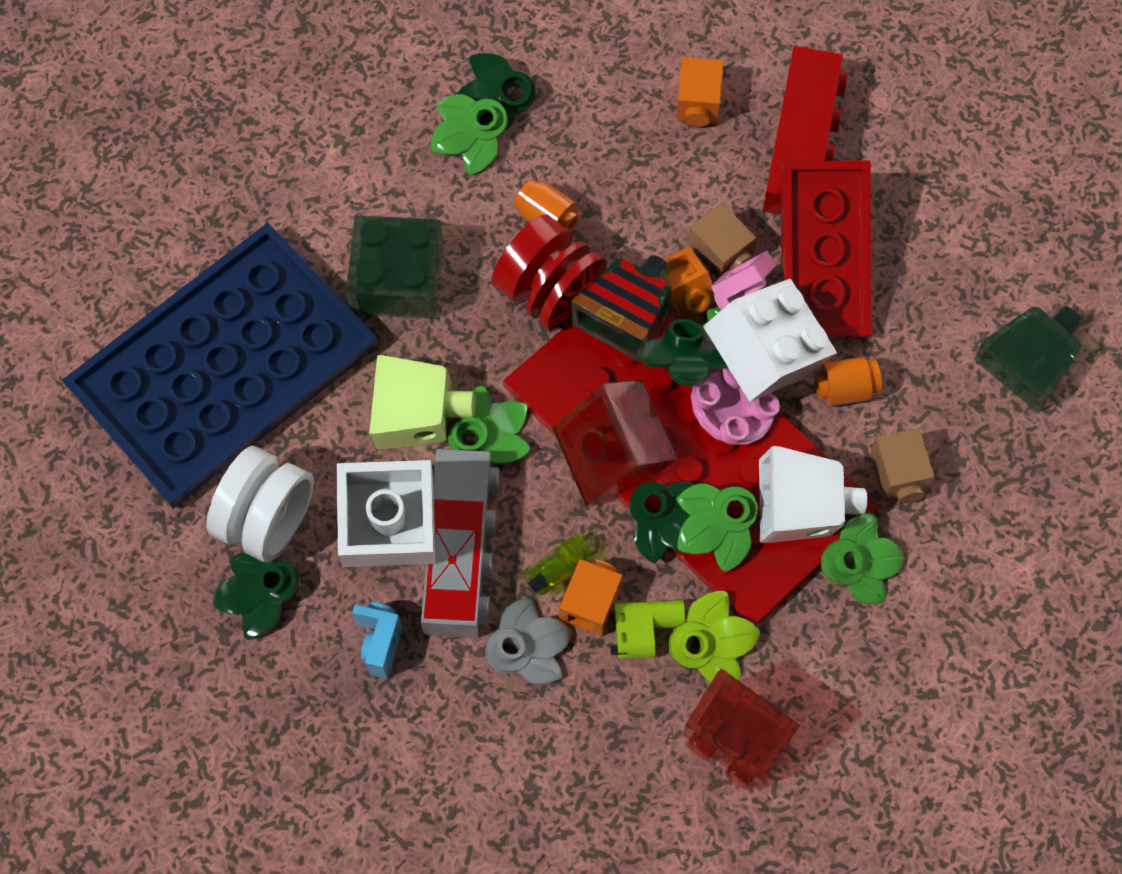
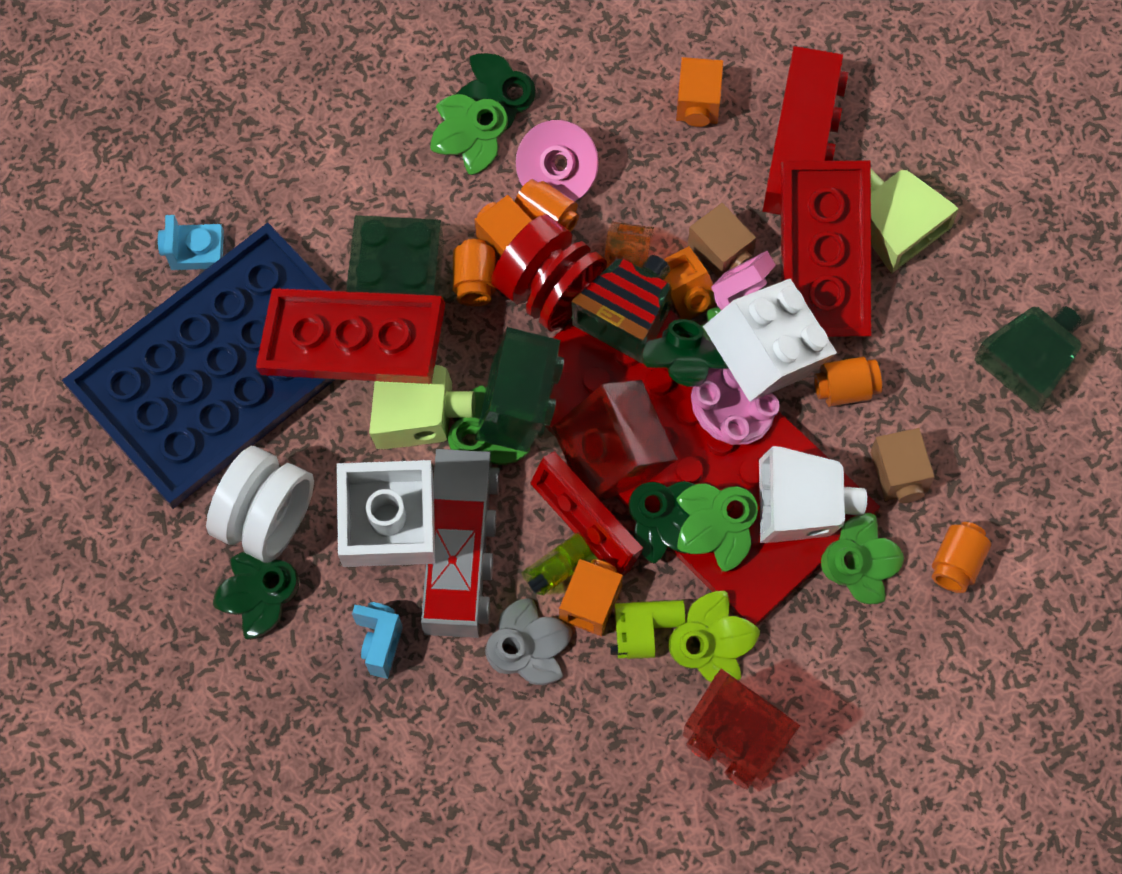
(190, 245): none -> medium azure bracket
(351, 335): none -> red plate
(473, 272): none -> orange brick
(500, 223): none -> orange brick
(520, 390): none -> clear green brick
(553, 138): none -> bright pink dish
(585, 513): none -> red tile
(628, 243): none -> clear orange bracket
(906, 217): none -> yellowish green torso
(960, 557): none -> orange brick

